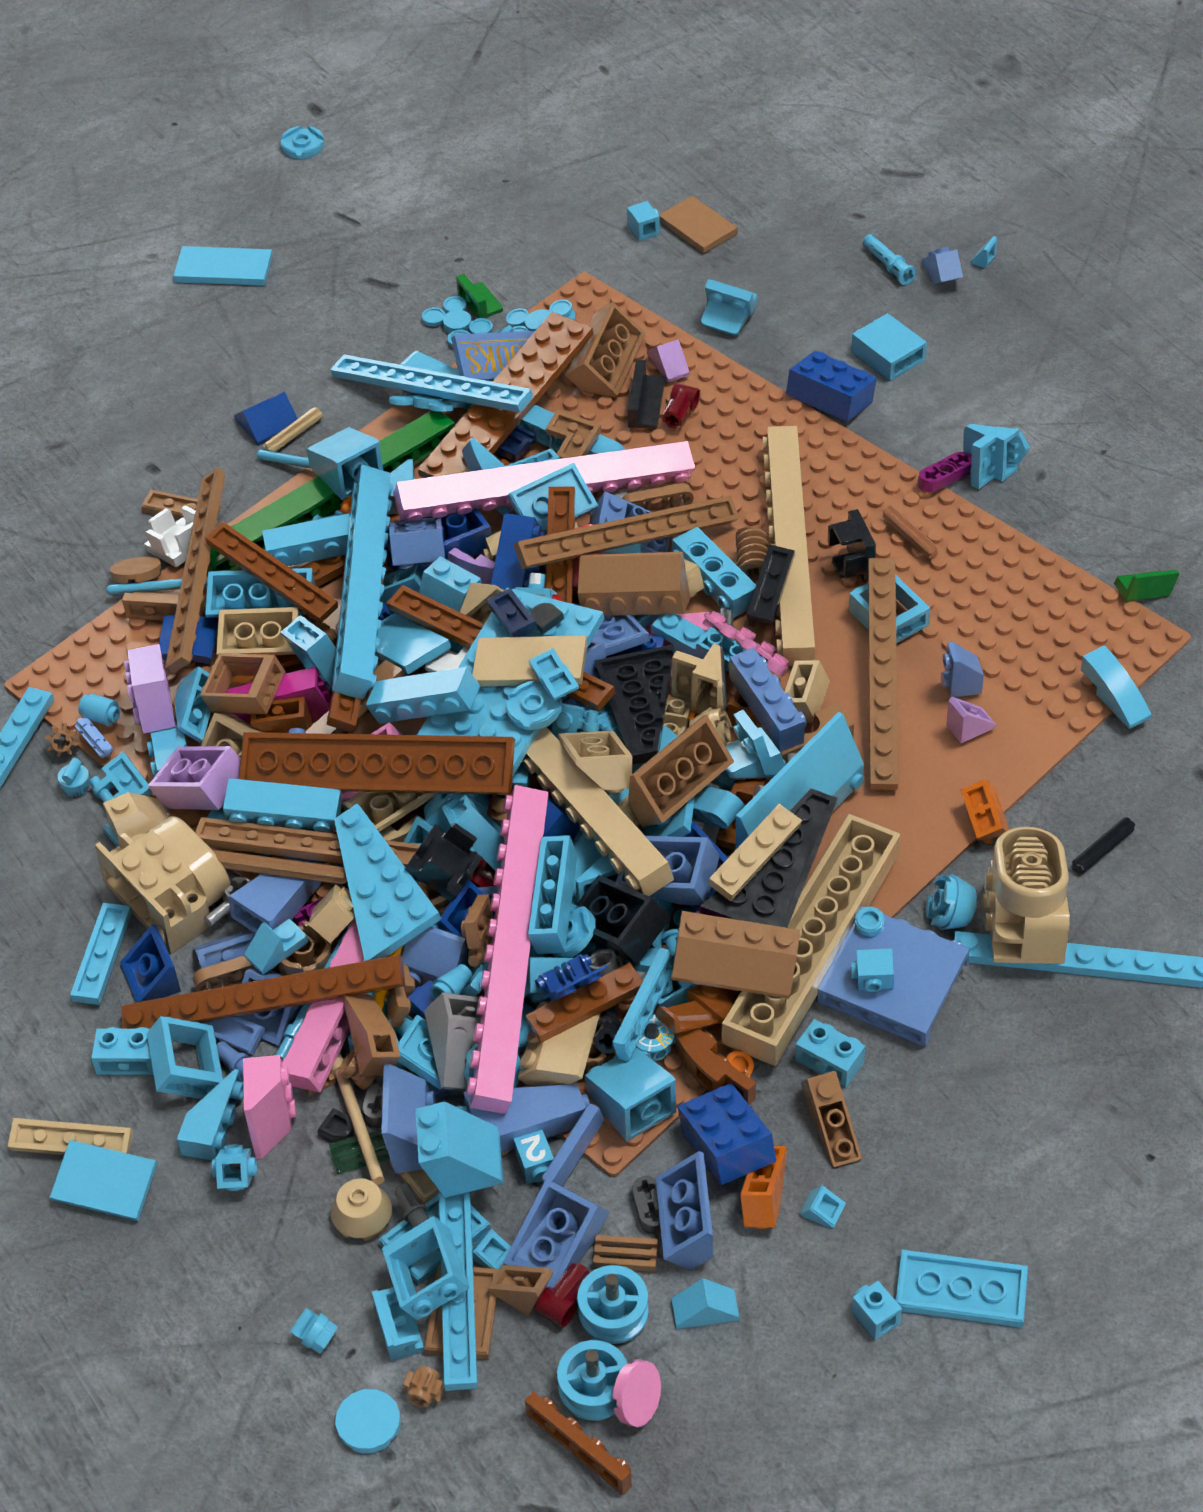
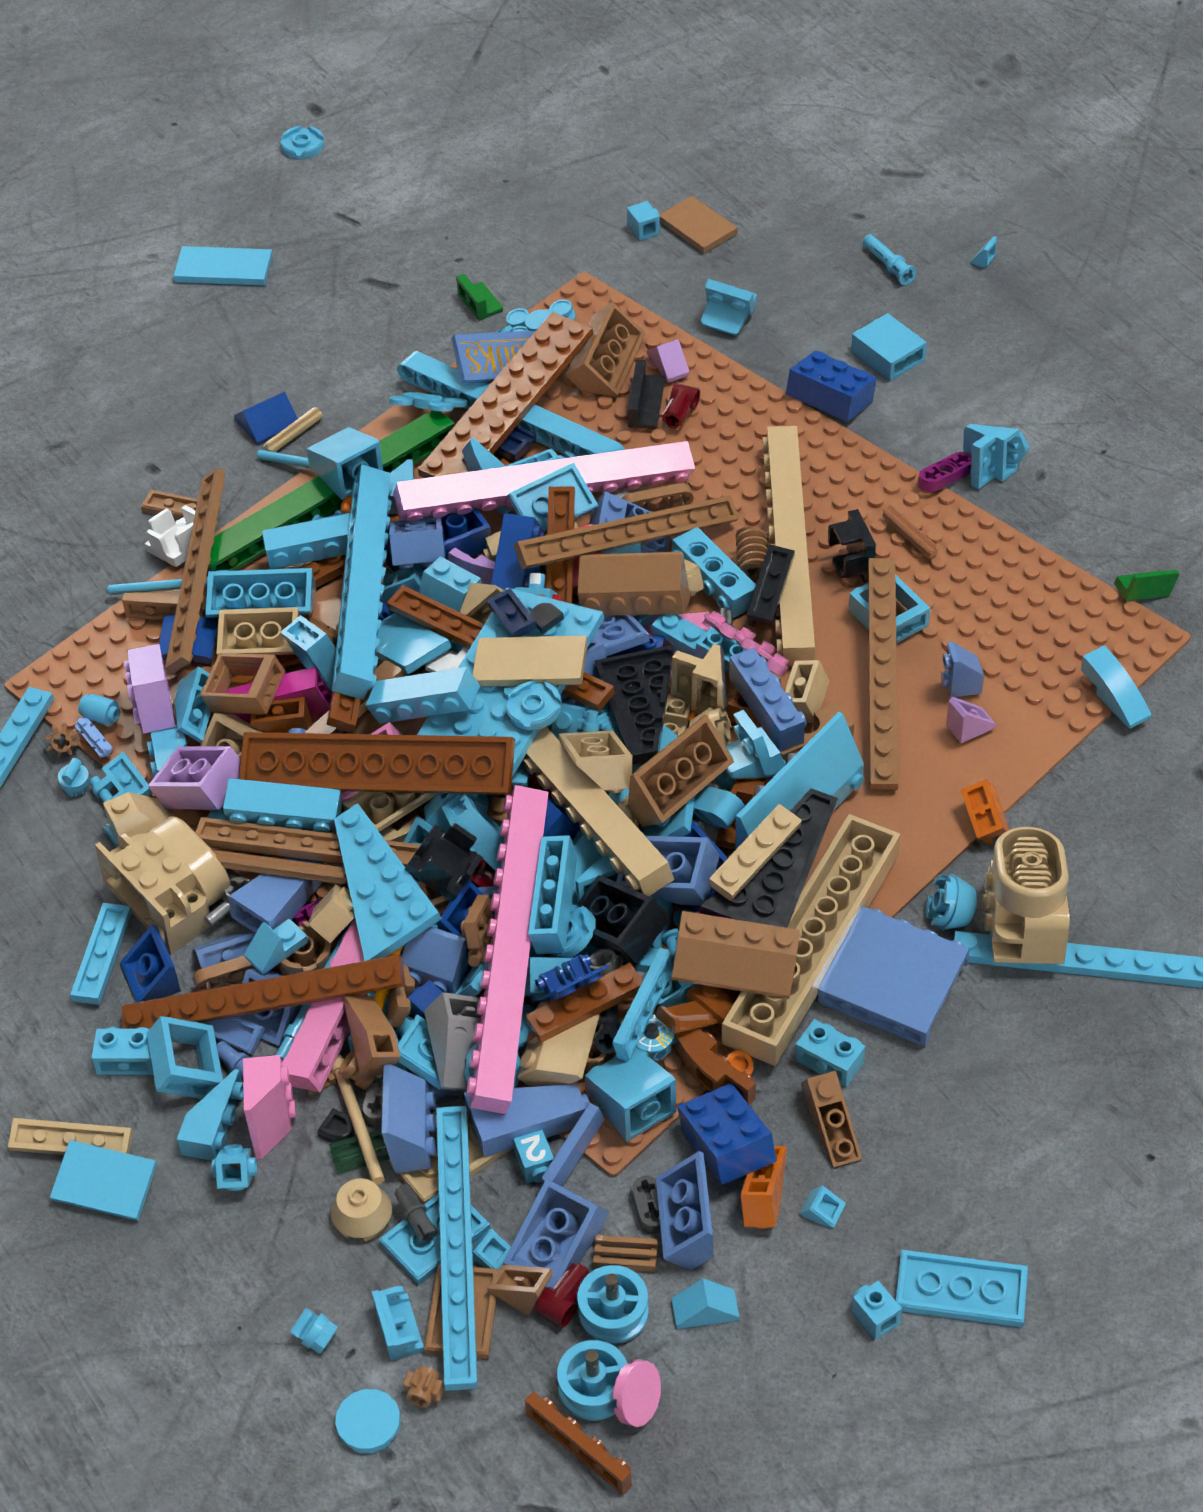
(136, 568): medium nougat tile -> none
(272, 572): dark orange plate -> none
(403, 1253): medium azure window -> none
(432, 383): medium azure plate -> none
(451, 982): medium azure cone -> none
(456, 319): medium azure piece -> none
(458, 1149): medium azure slope -> none
(553, 674): medium azure slope -> none
(576, 432): medium nougat plate -> none
(869, 921): medium azure tile -> none
(873, 969): medium azure brick -> none
(943, 265): medium blue slope -> none
(1103, 845): black axle -> none

